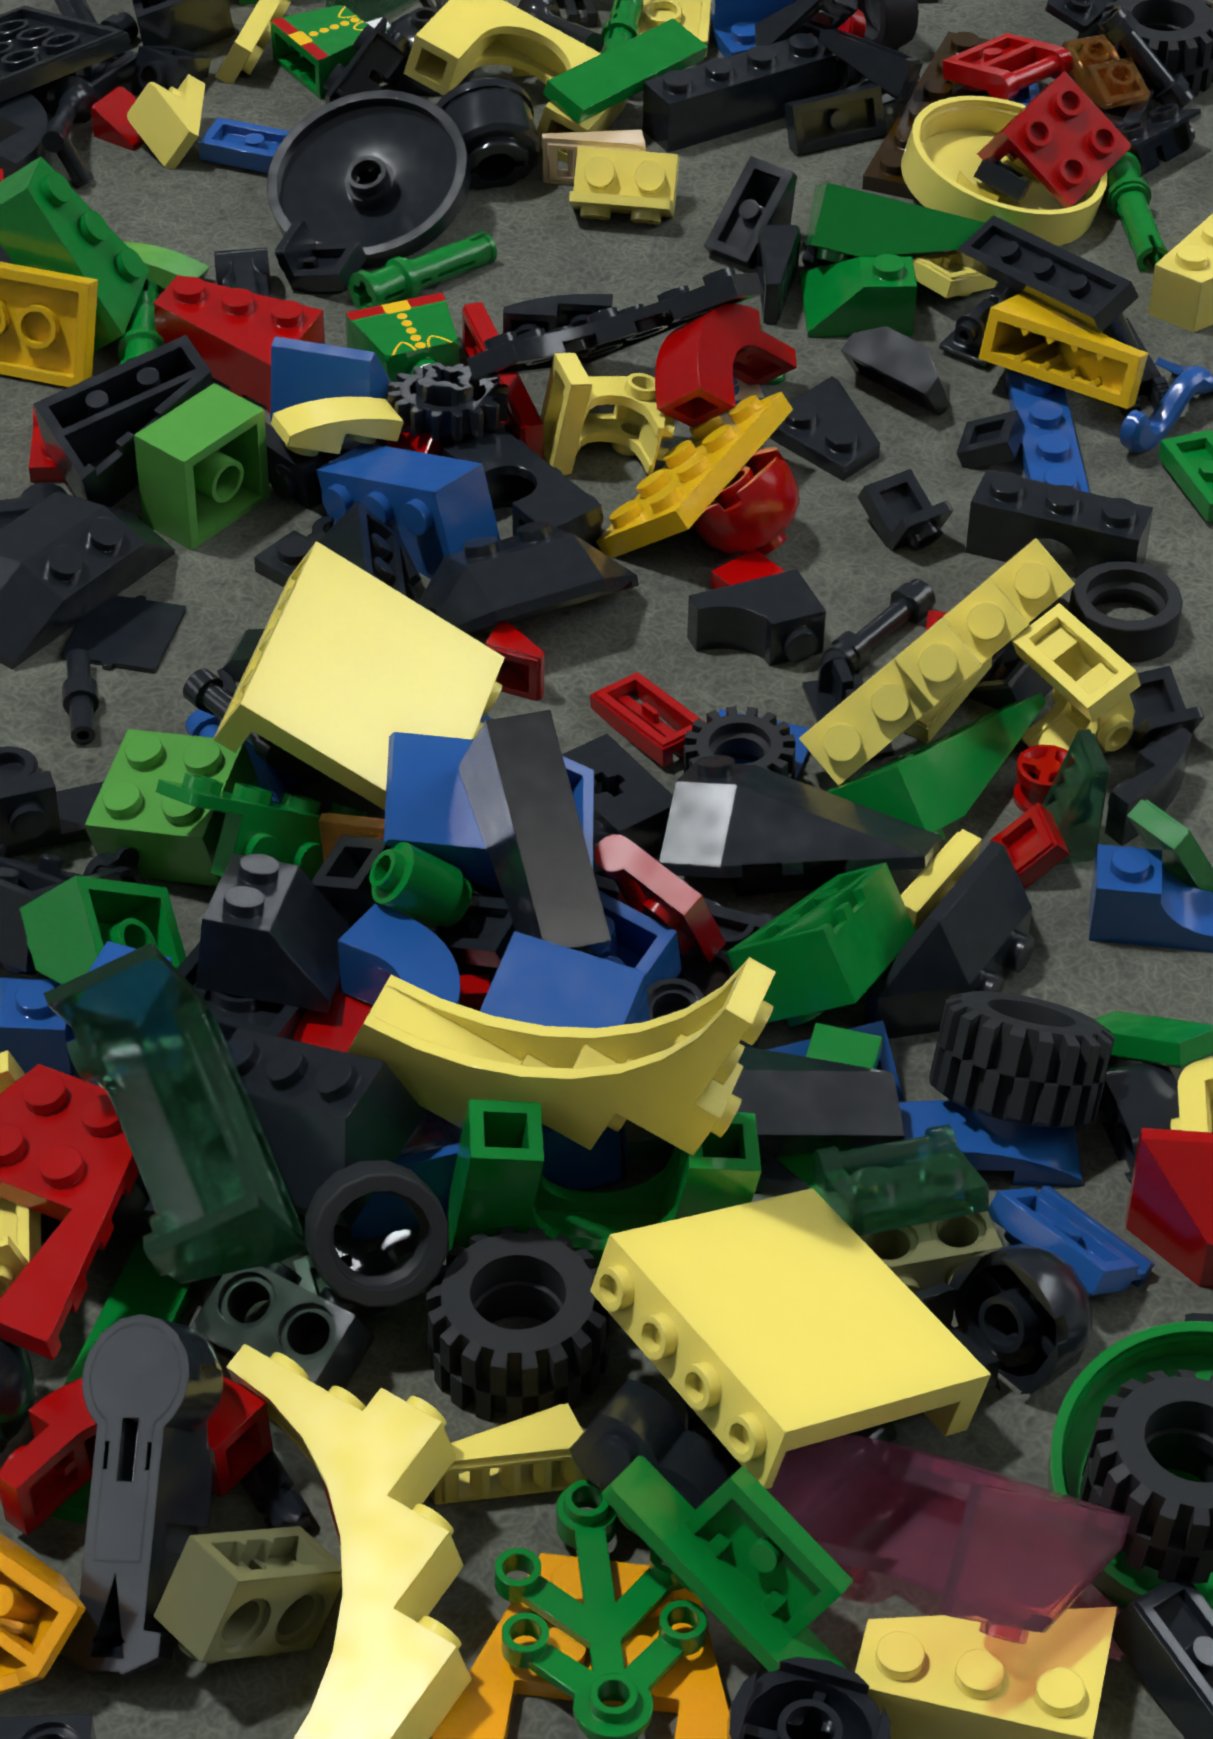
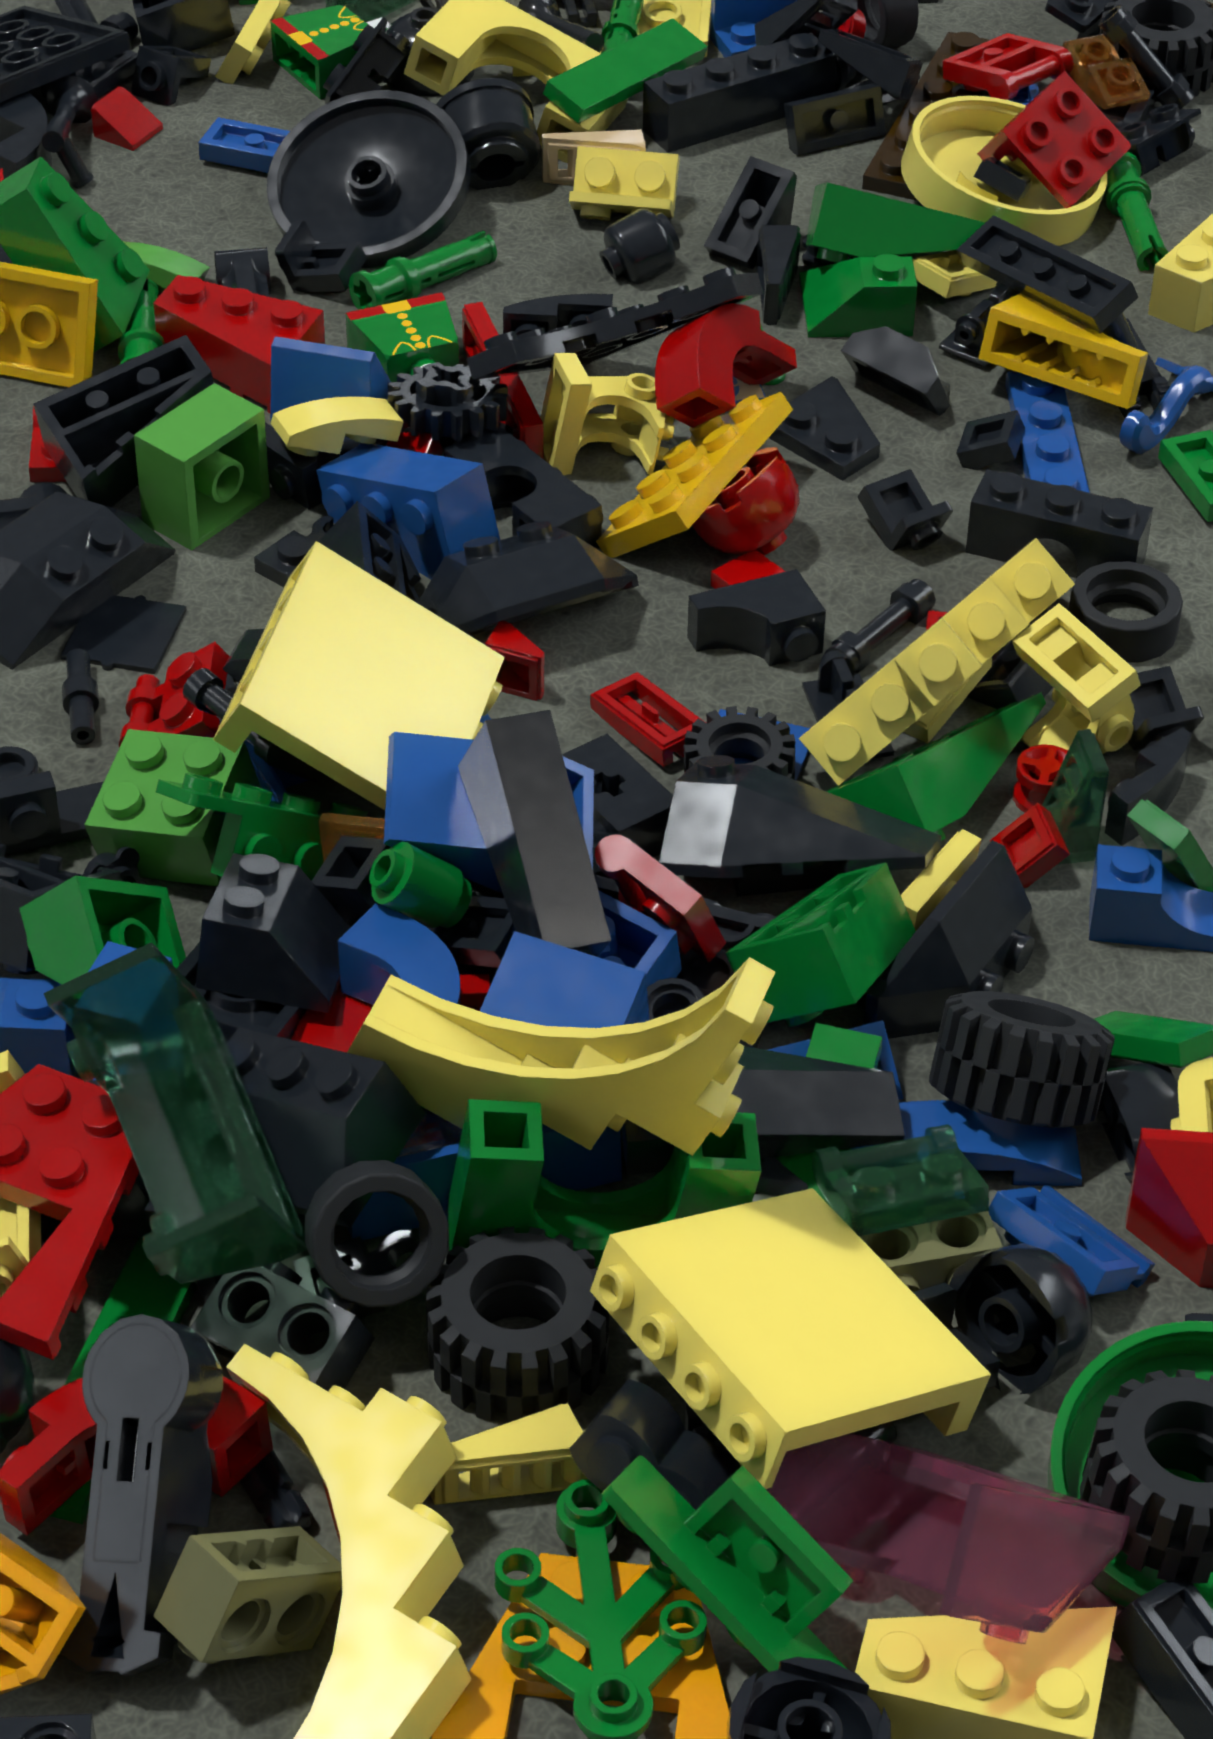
(163, 706): none -> red plate
(169, 119): light yellow slope -> none
(640, 246): none -> black head

